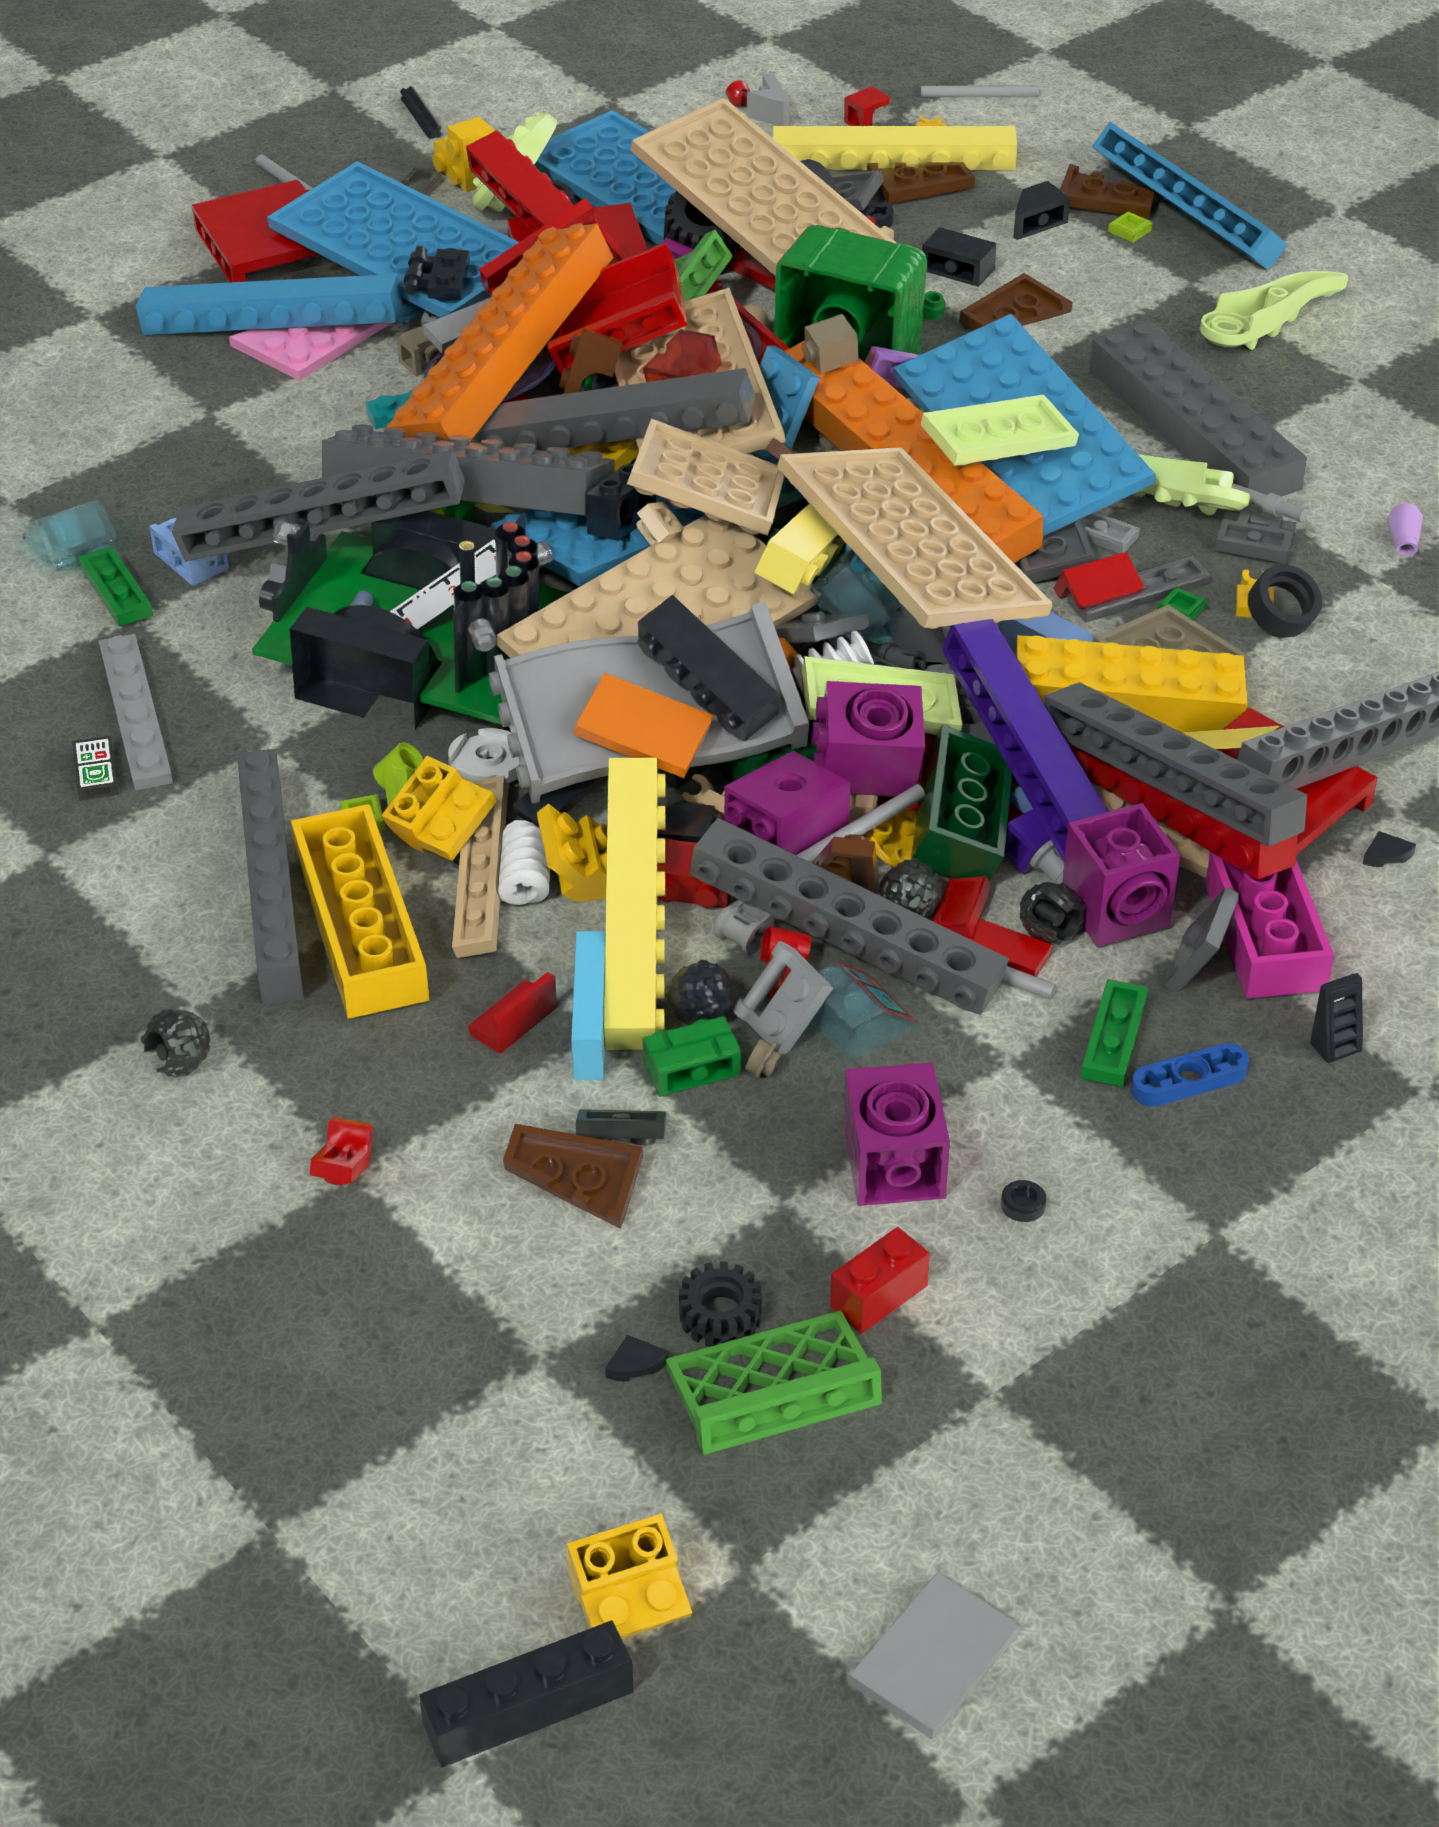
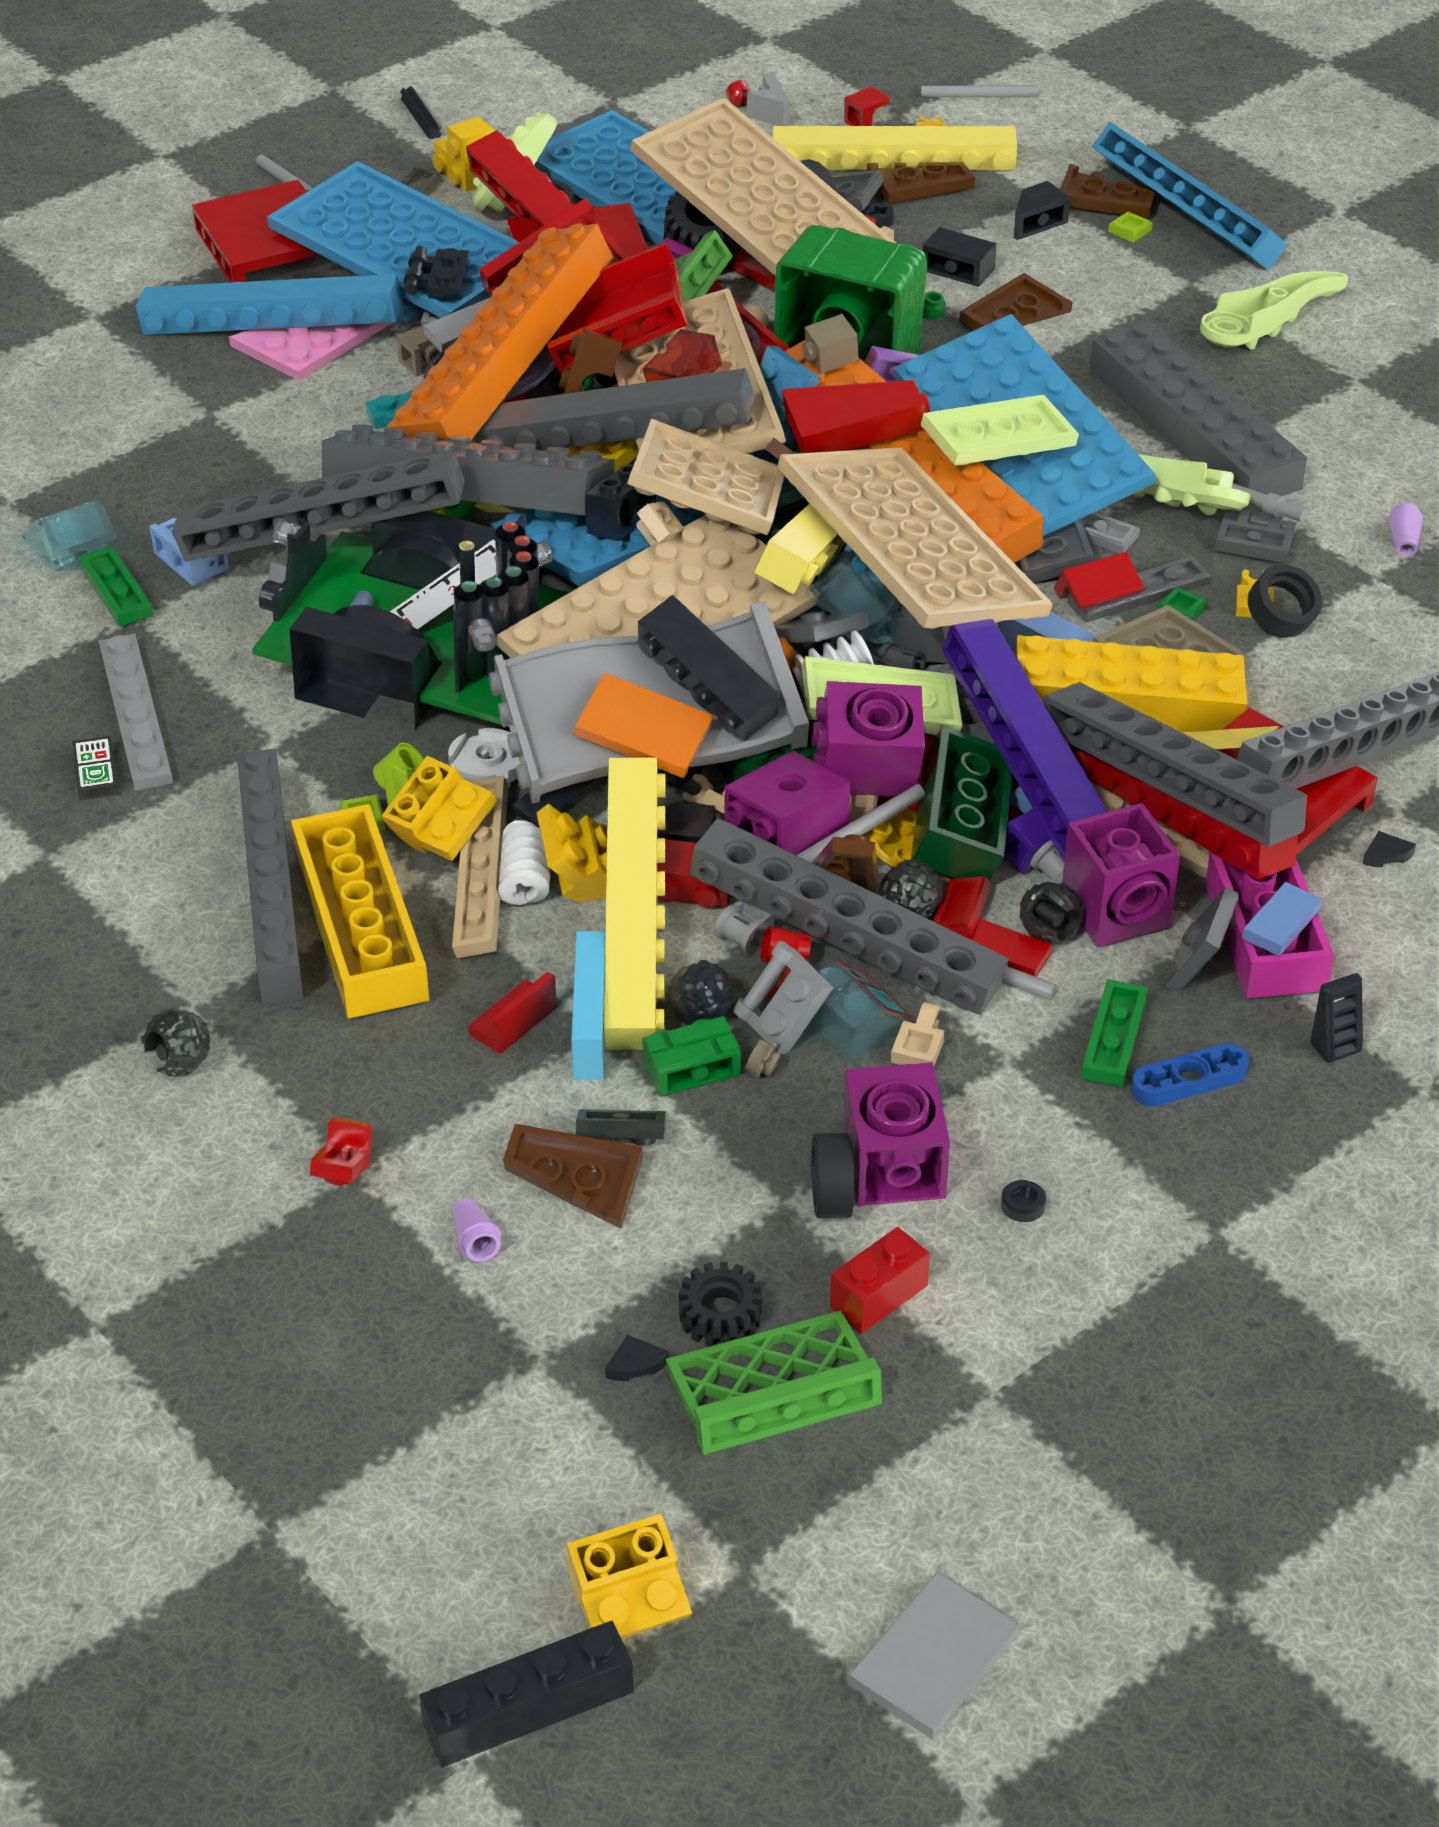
(475, 1231): none -> lavender cone
(832, 1175): none -> black tyre
(853, 414): none -> red slope
(919, 1041): none -> tan plate
(1282, 918): none -> medium blue tile

